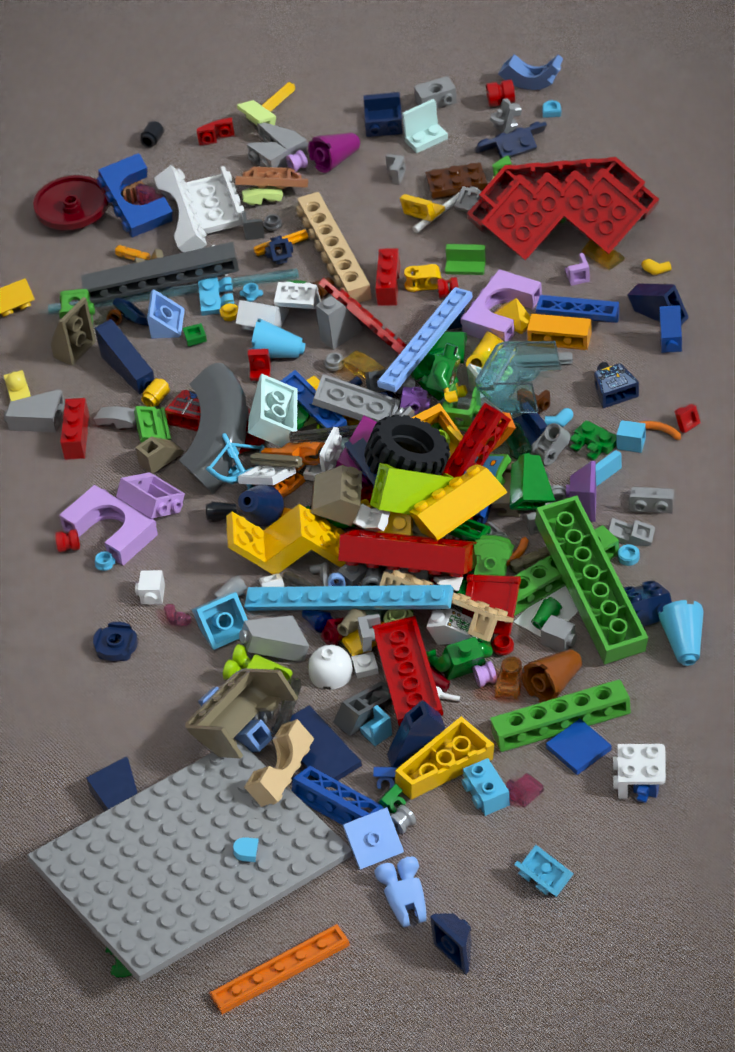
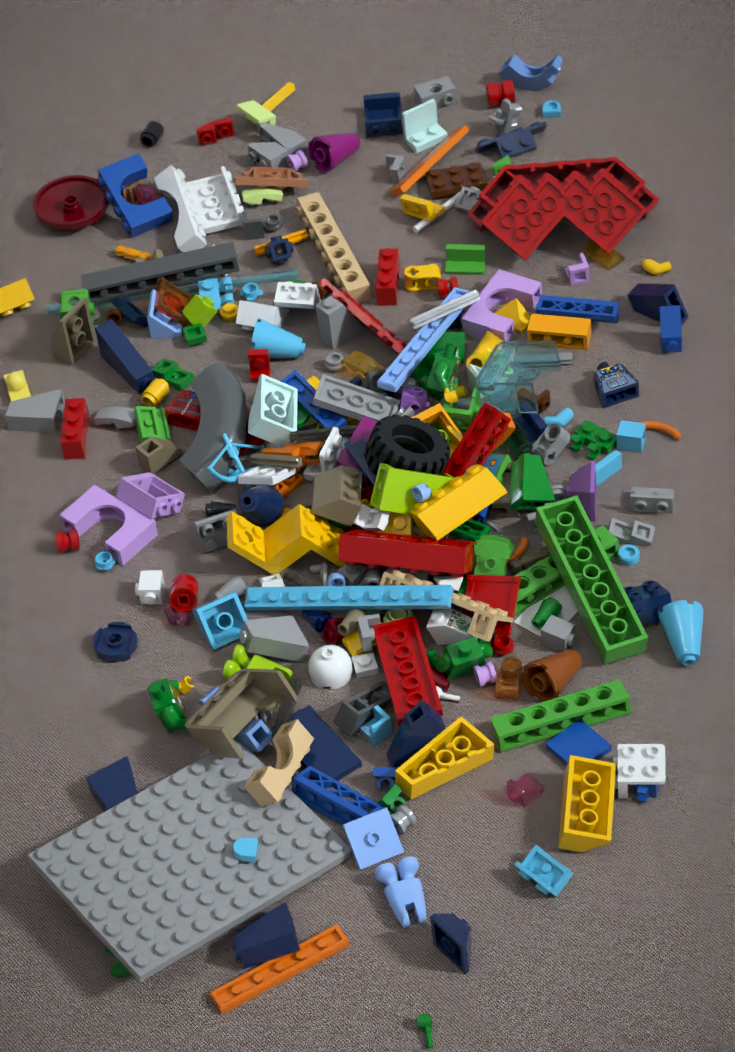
(168, 702): none -> green torso
(171, 301): none -> clear orange tile
(172, 374): none -> green slope
(183, 593): none -> red wheel
(200, 310): none -> lime brick
(211, 531): none -> light grey slope
(267, 938): none -> dark blue slope
(421, 492): none -> light blue hinge
(425, 1022): none -> green hand
(437, 153): none -> orange tile
(444, 309): none -> axle
(486, 787): medium azure brick -> none
(586, 804): none -> yellow slope
(687, 417): red tile -> none

